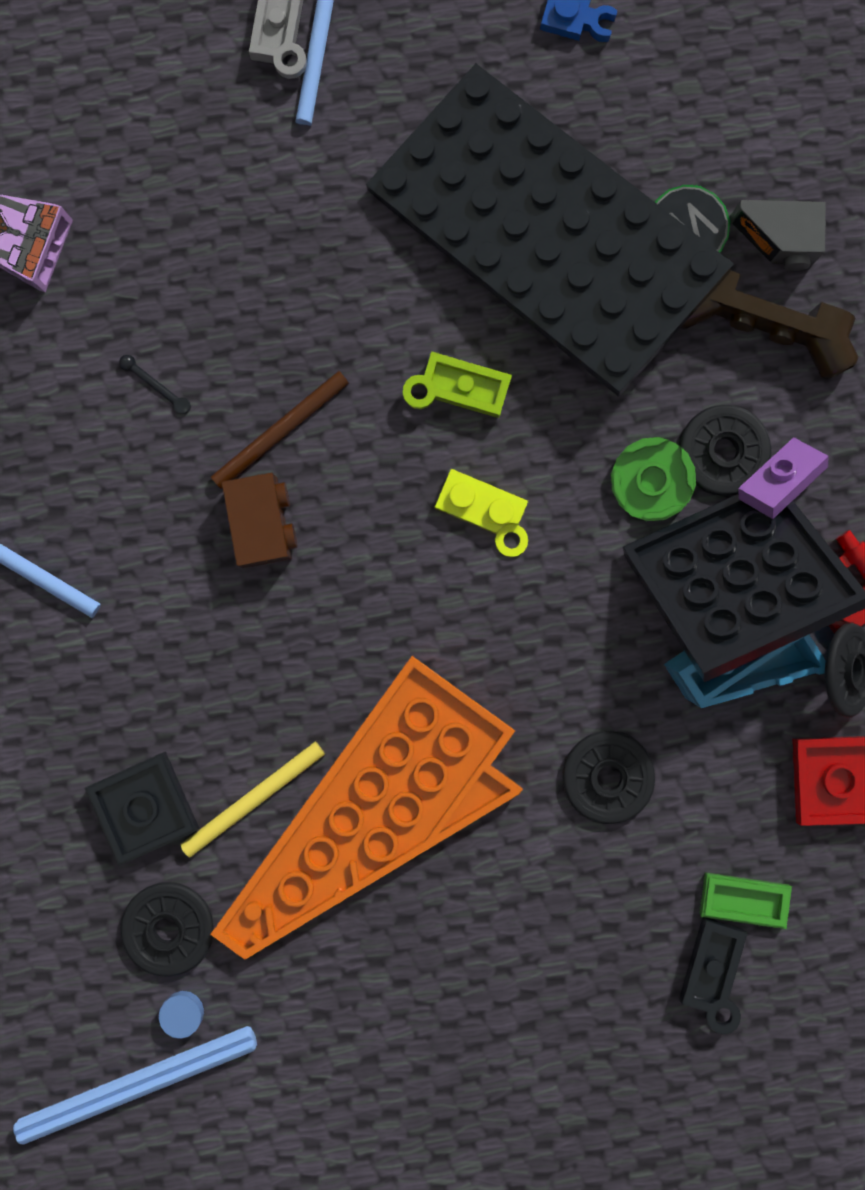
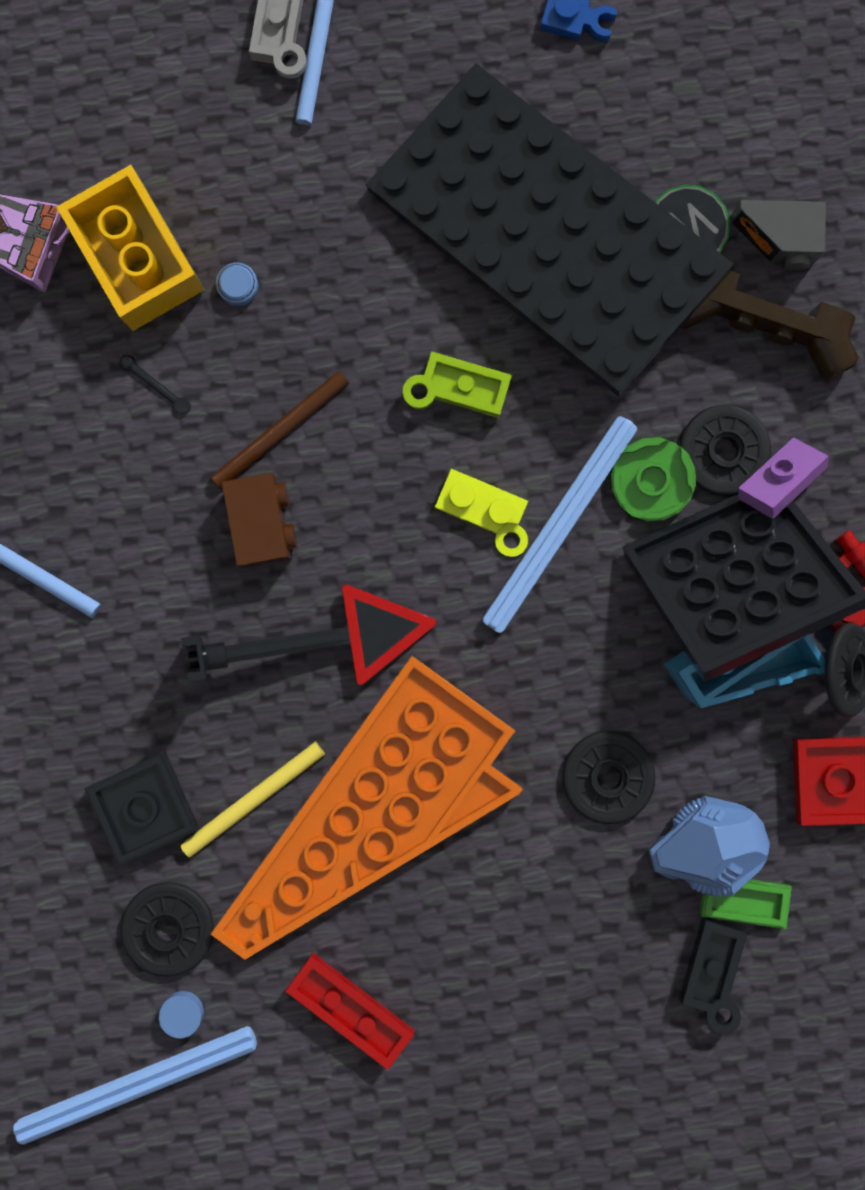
(130, 248): none -> yellow brick
(237, 284): none -> medium blue piece
(350, 1011): none -> red plate
(374, 631): none -> black piece
(559, 524): none -> light blue axle
(712, 846): none -> medium blue helmet

